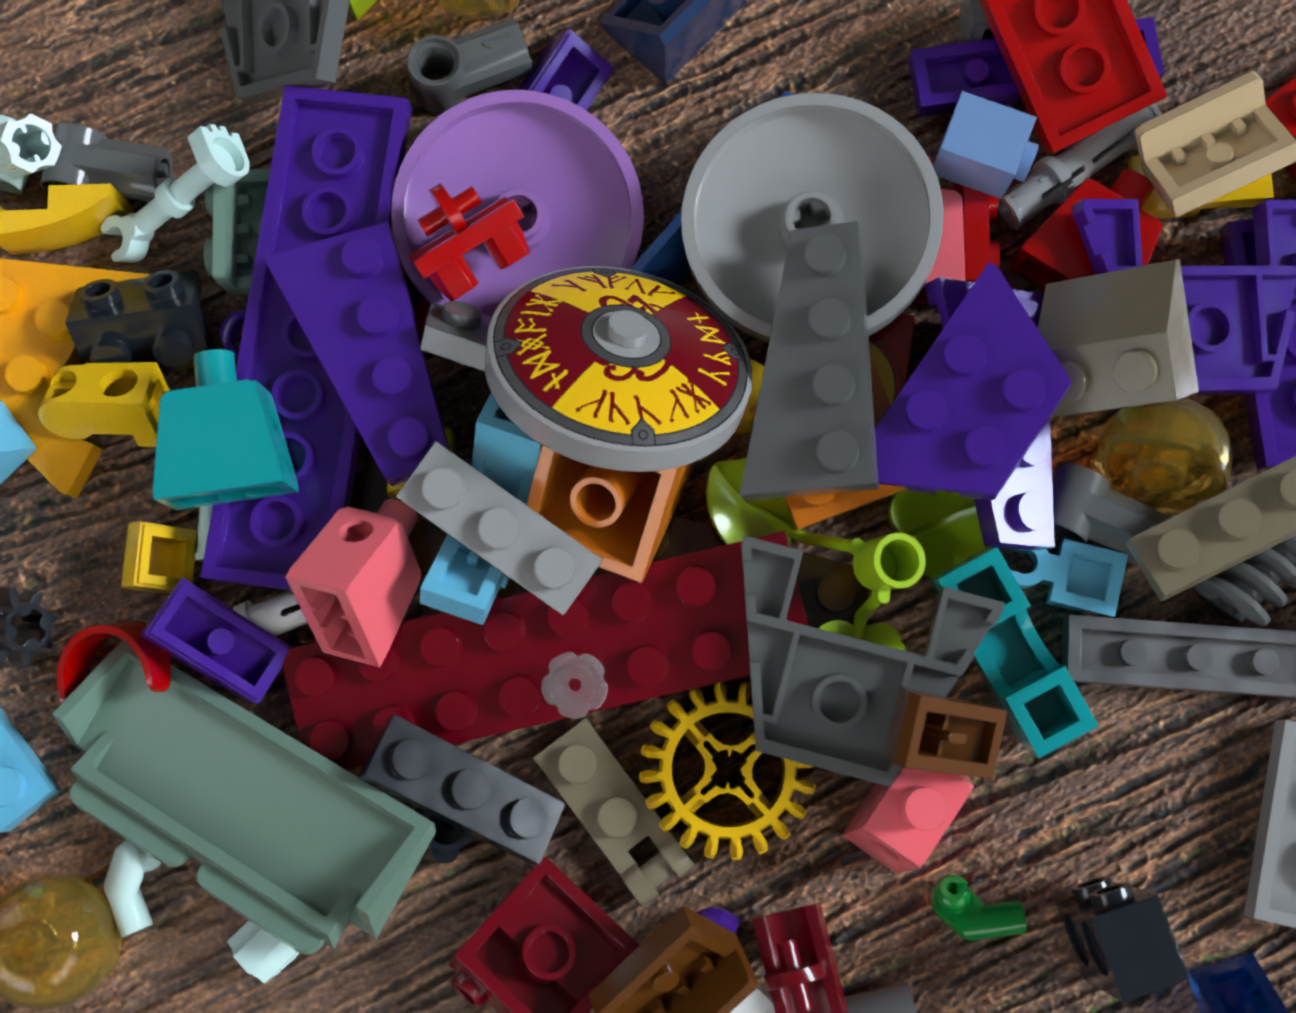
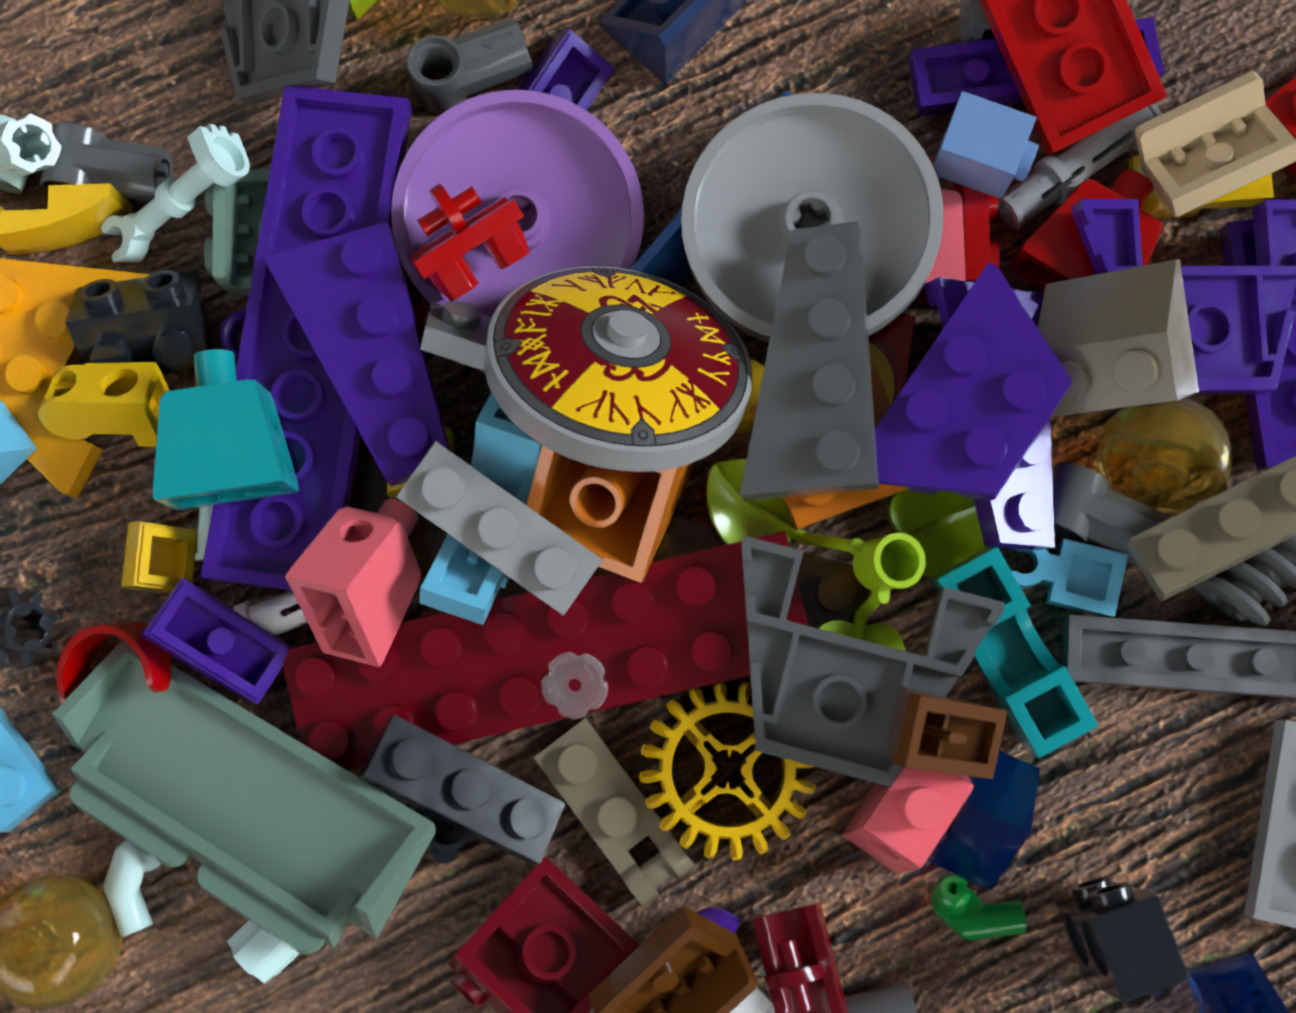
(990, 823): none -> clear blue slope

